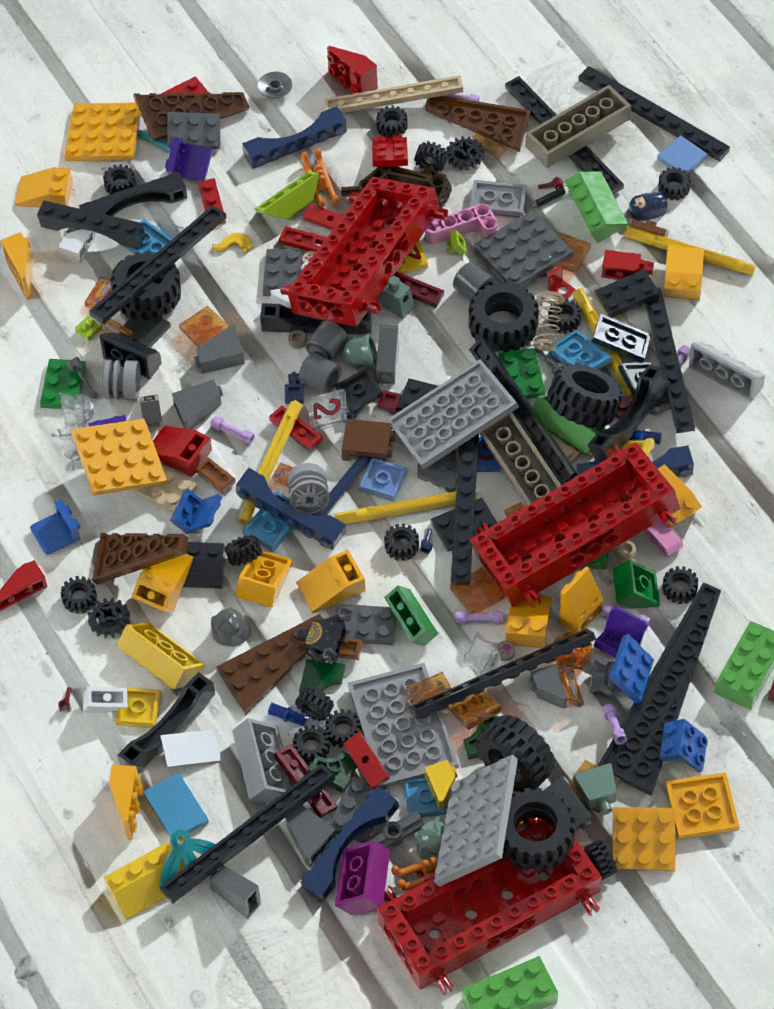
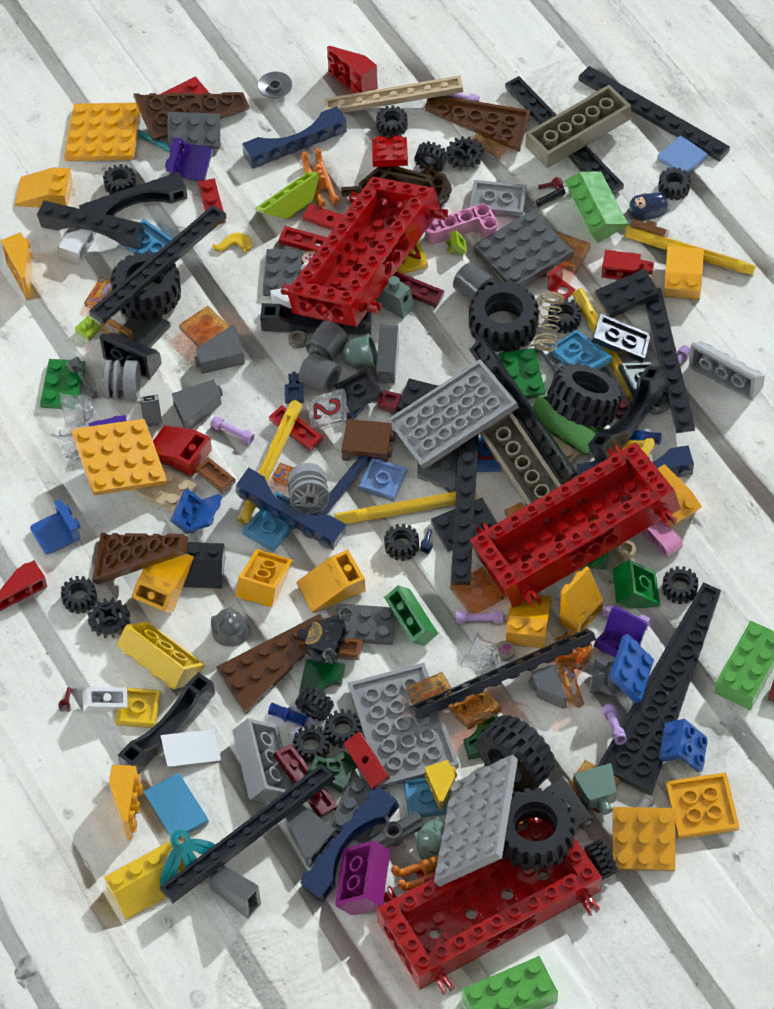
(243, 550): black tyre -> none

